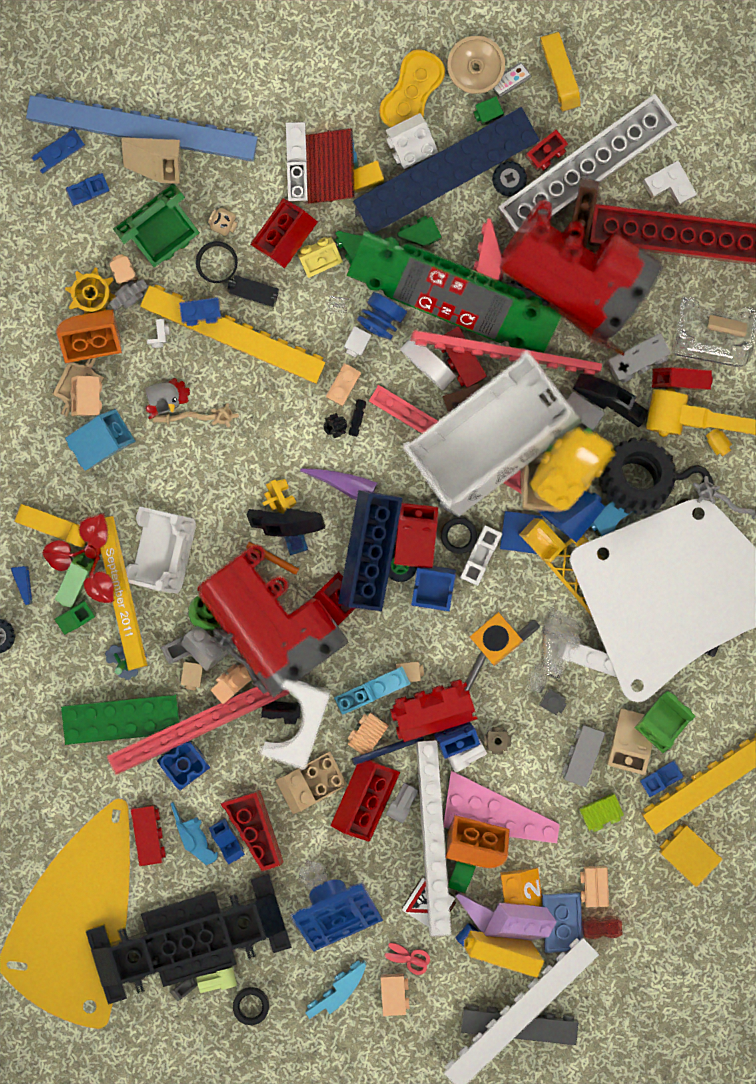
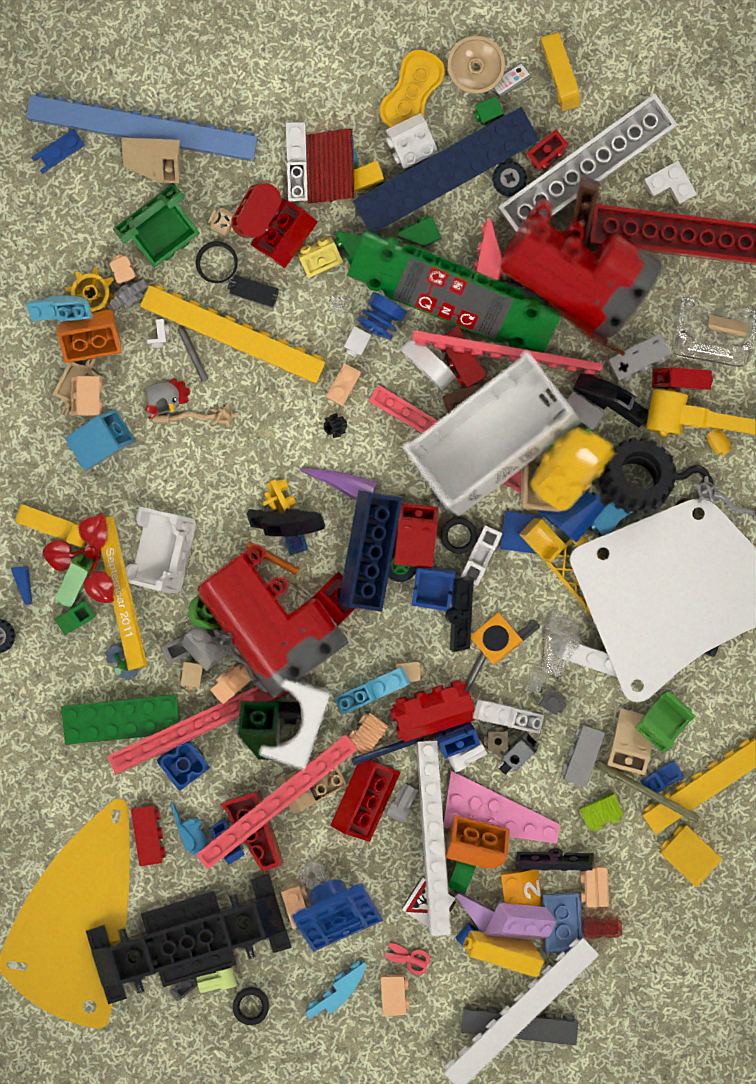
(59, 307): none -> medium azure slope
(87, 190): blue slope -> none
(193, 354): none -> flat silver bar
(200, 310): blue brick -> none
(256, 210): none -> red brick
(259, 726): none -> dark green slope
(277, 801): none -> coral plate
(294, 900): none -> light nougat brick
(357, 418): black axle -> none
(461, 613): none -> black hinge
(508, 716): none -> white slope
(524, 748): none -> torso
(554, 860): none -> black hinge
(615, 773): none -> olive bar

